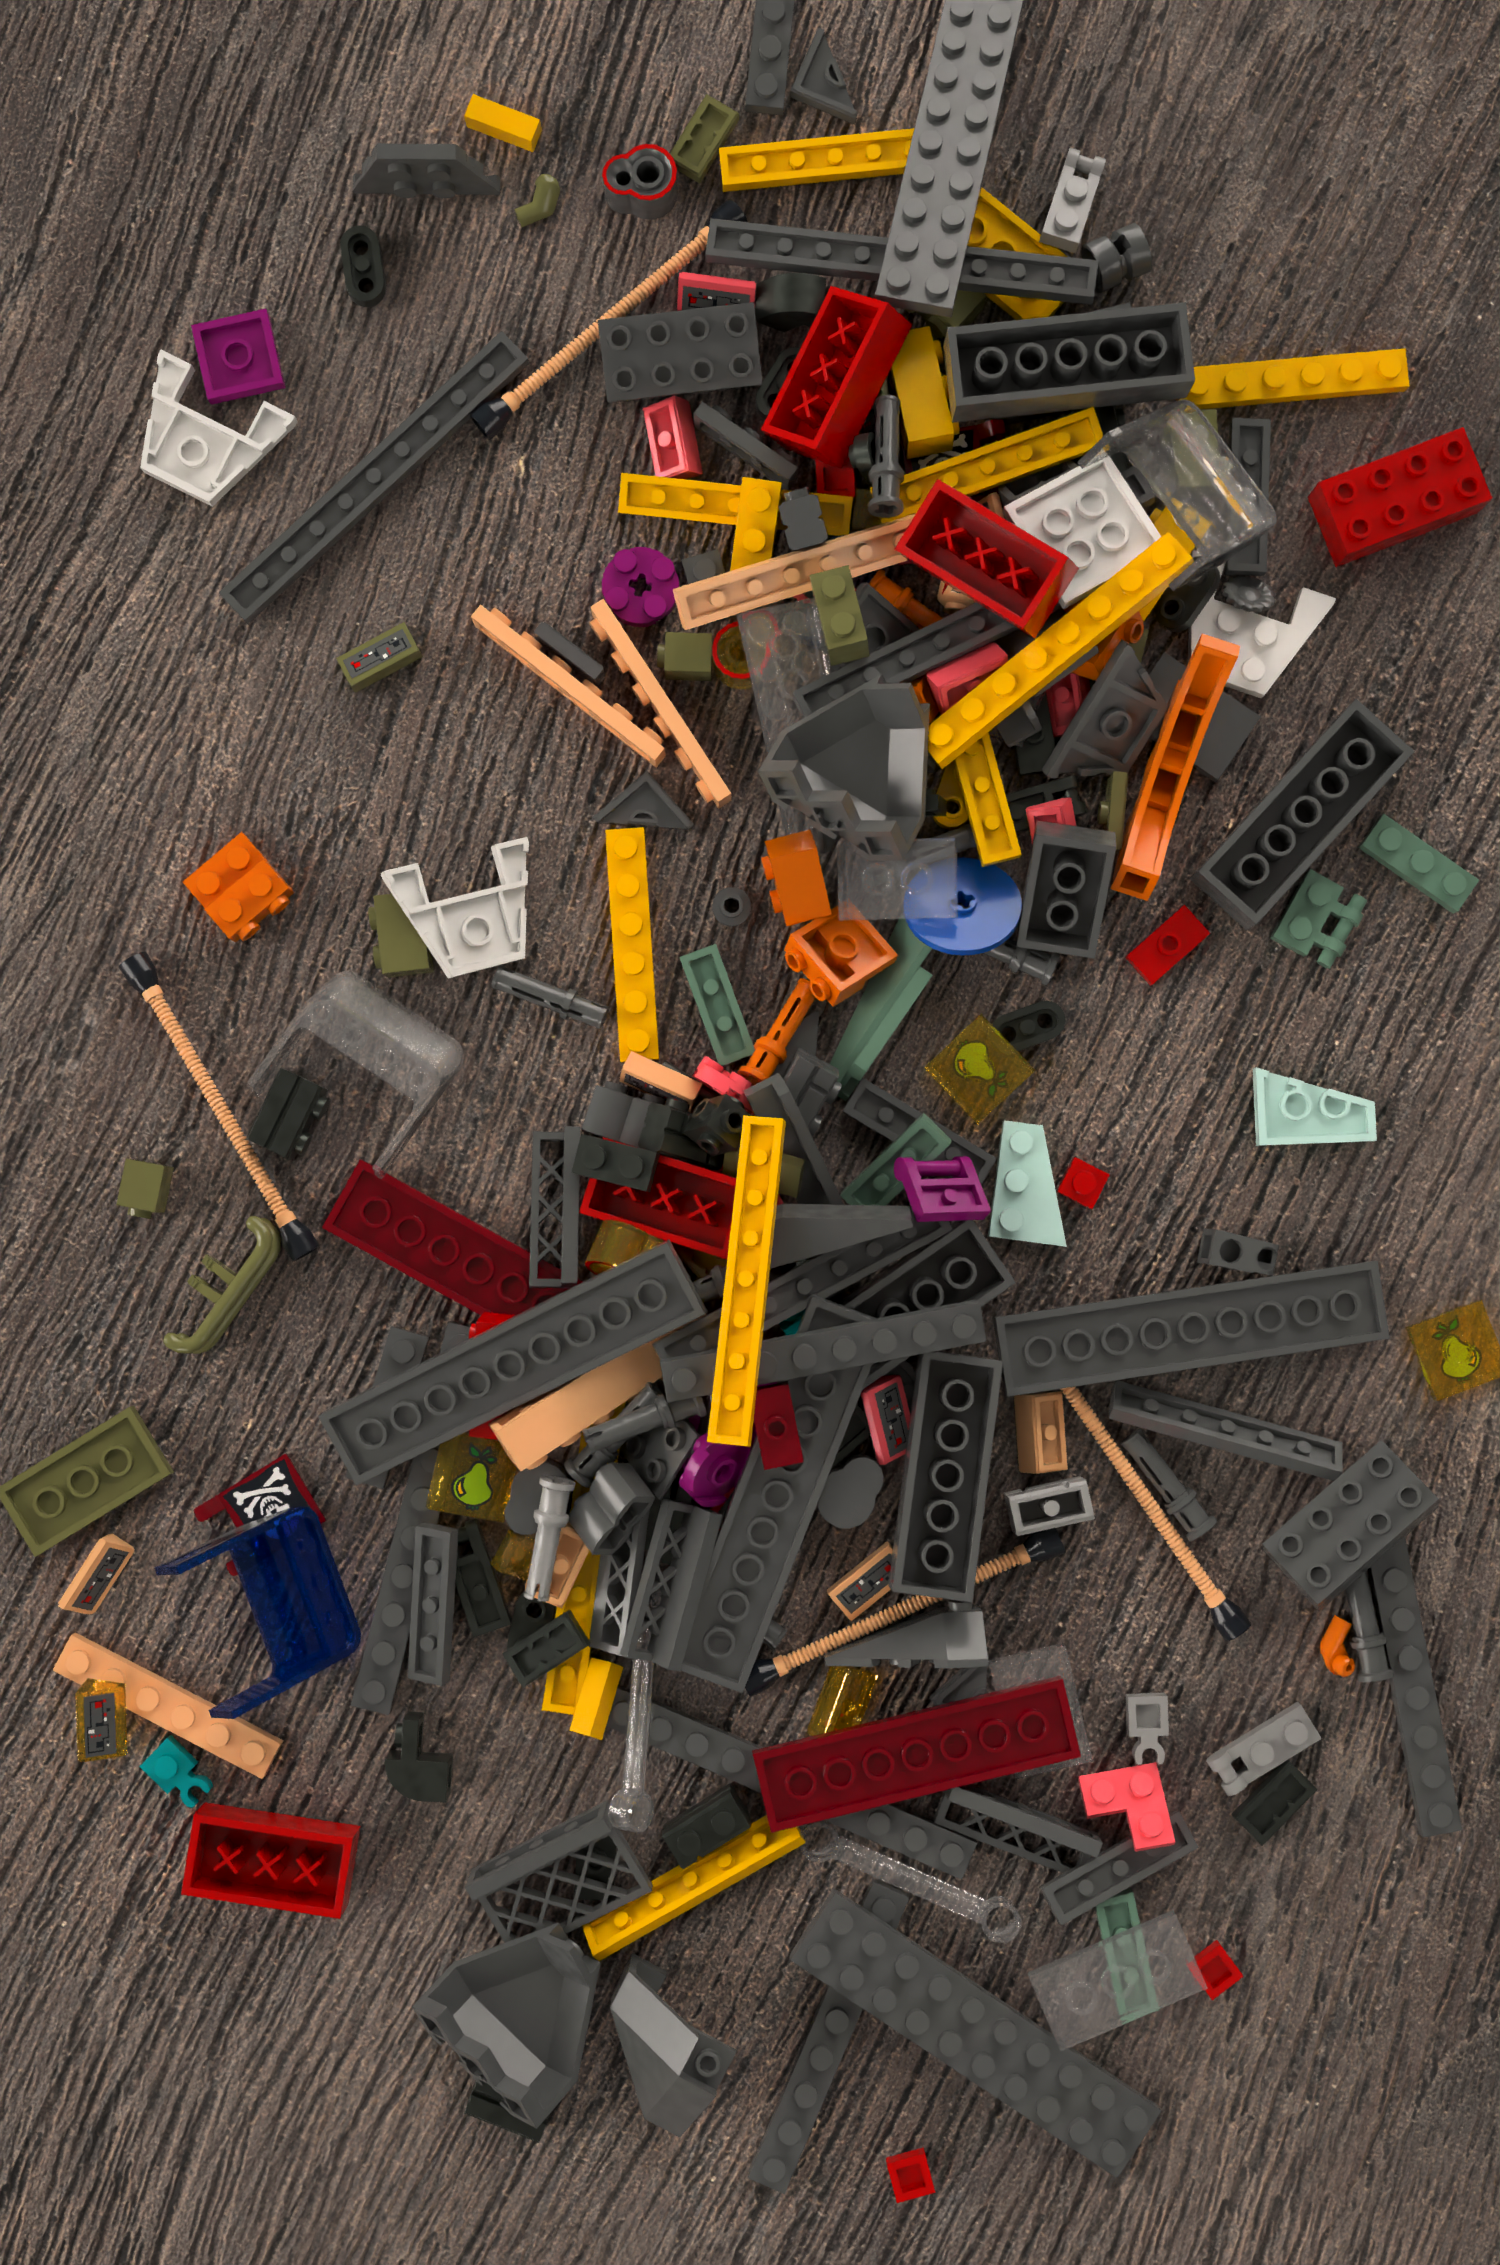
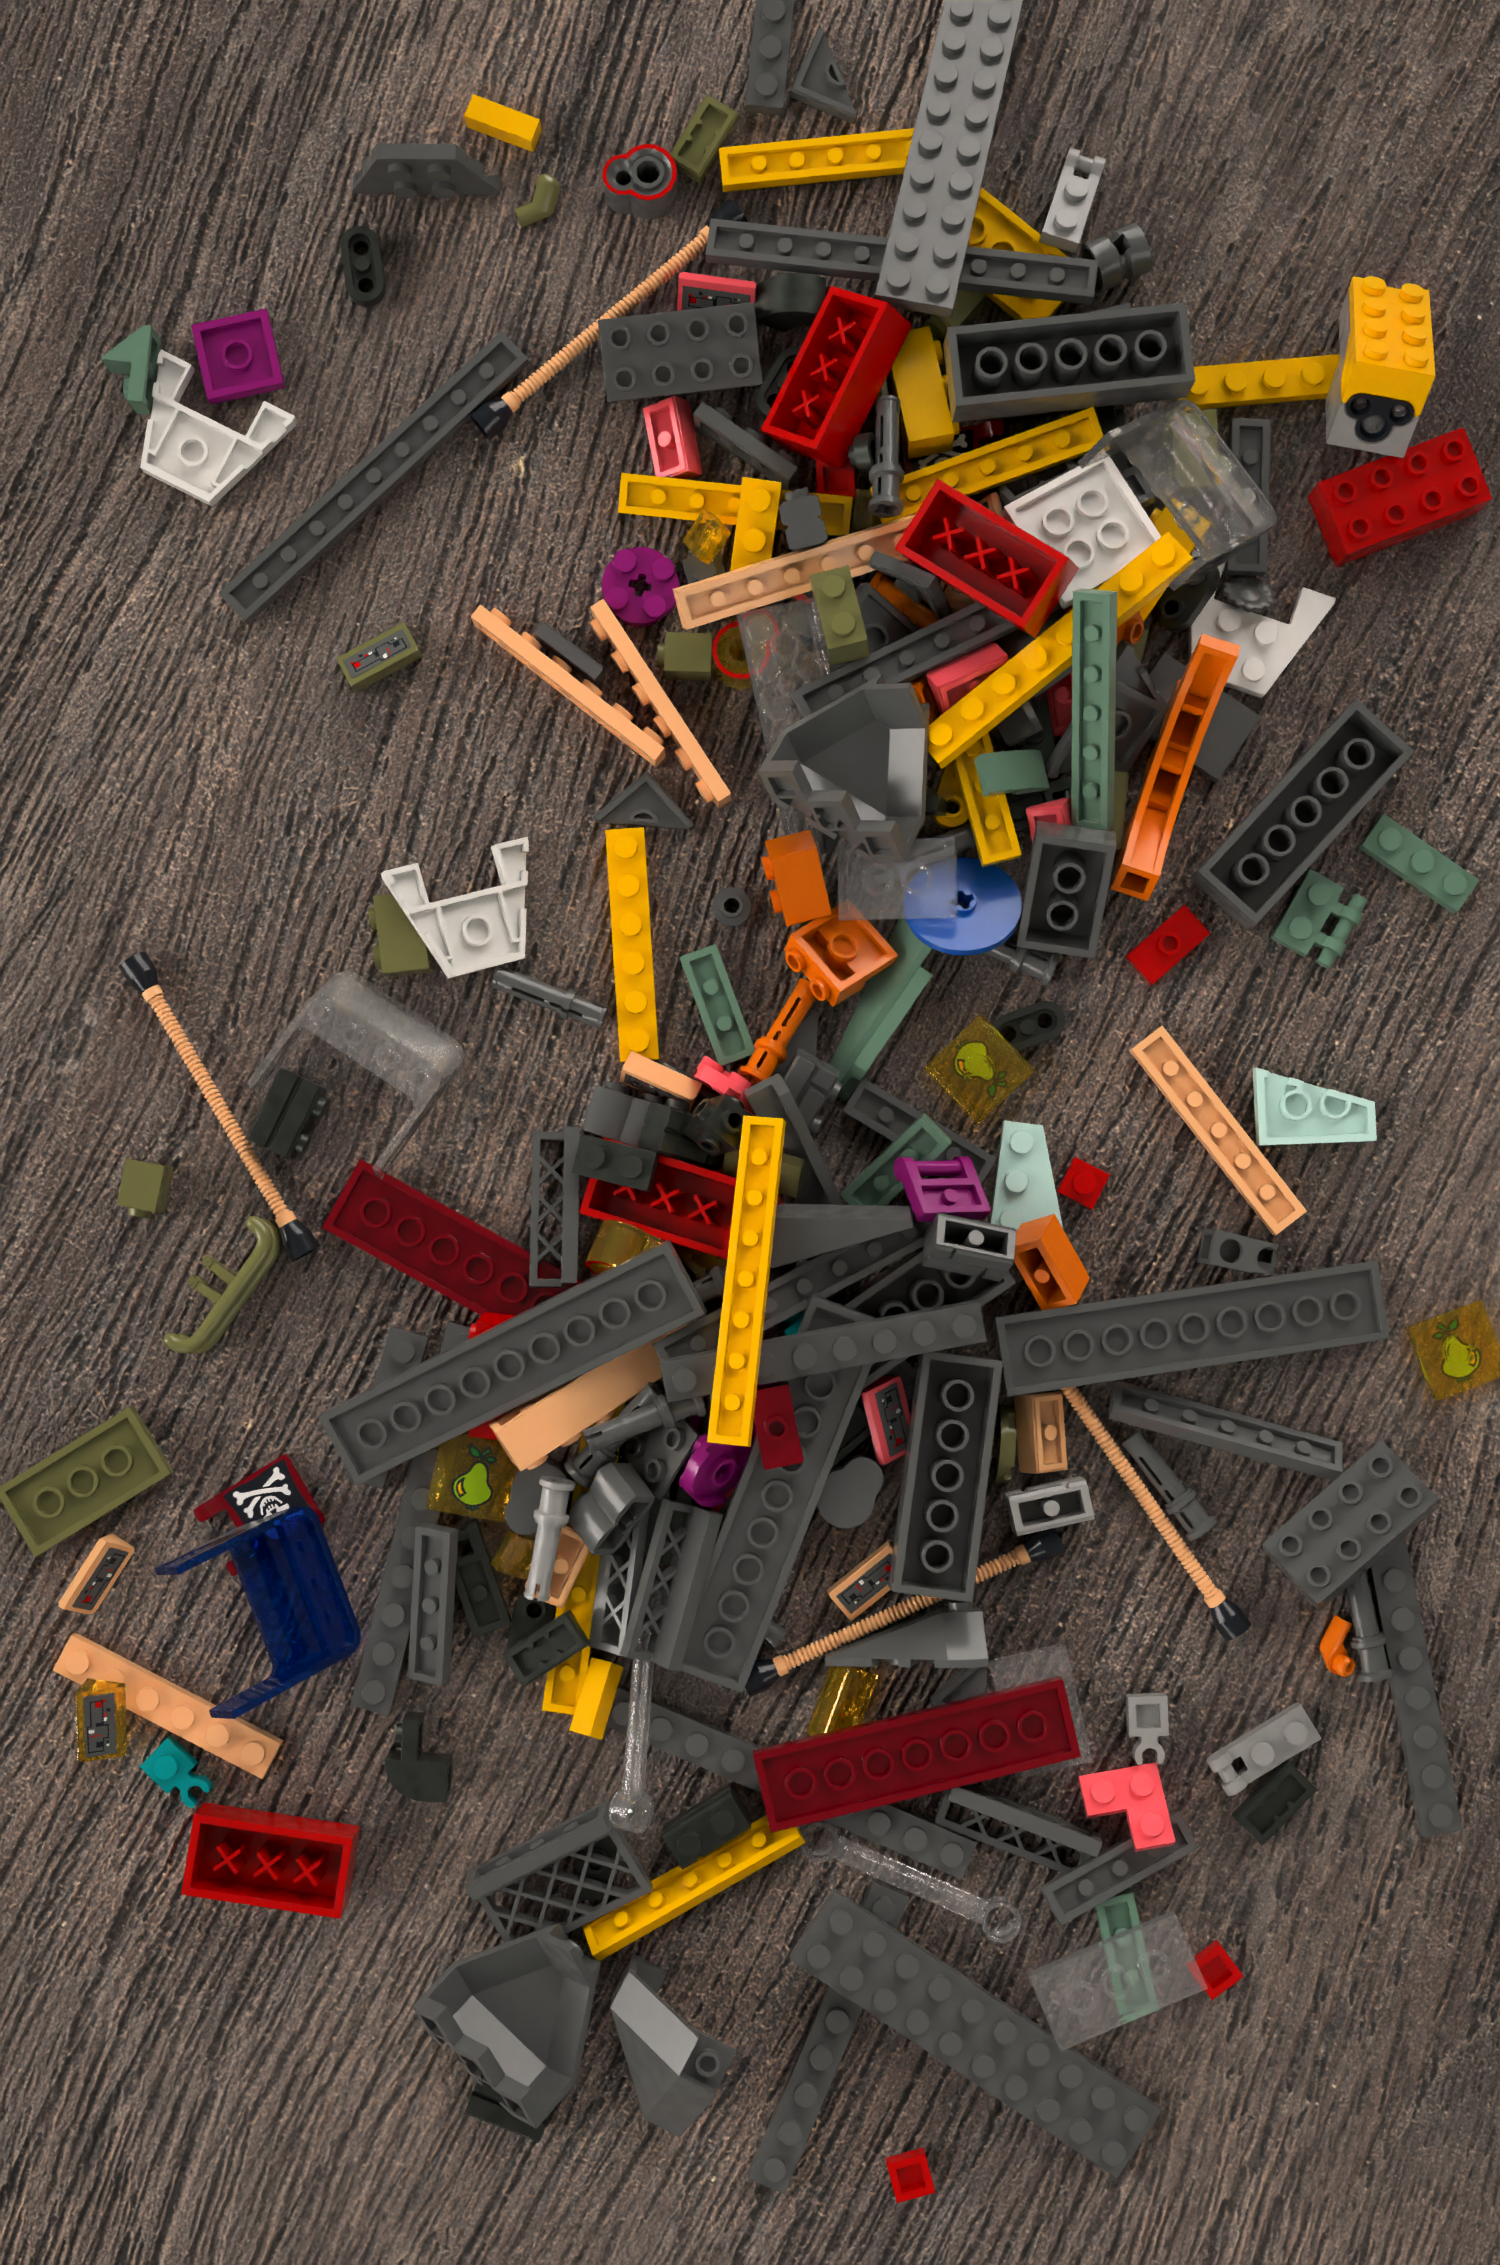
(137, 358): none -> sand green slope
(239, 888): orange plate -> none
(706, 536): none -> clear yellow plate
(913, 583): none -> dark grey tile
(969, 1247): none -> dark grey brick
(1005, 1444): none -> olive tile
(1011, 772): none -> sand green slope
(1049, 1263): none -> orange brick
(1093, 708): none -> sand green plate
(1218, 1130): none -> light nougat plate
(1381, 367): none -> yellow piece

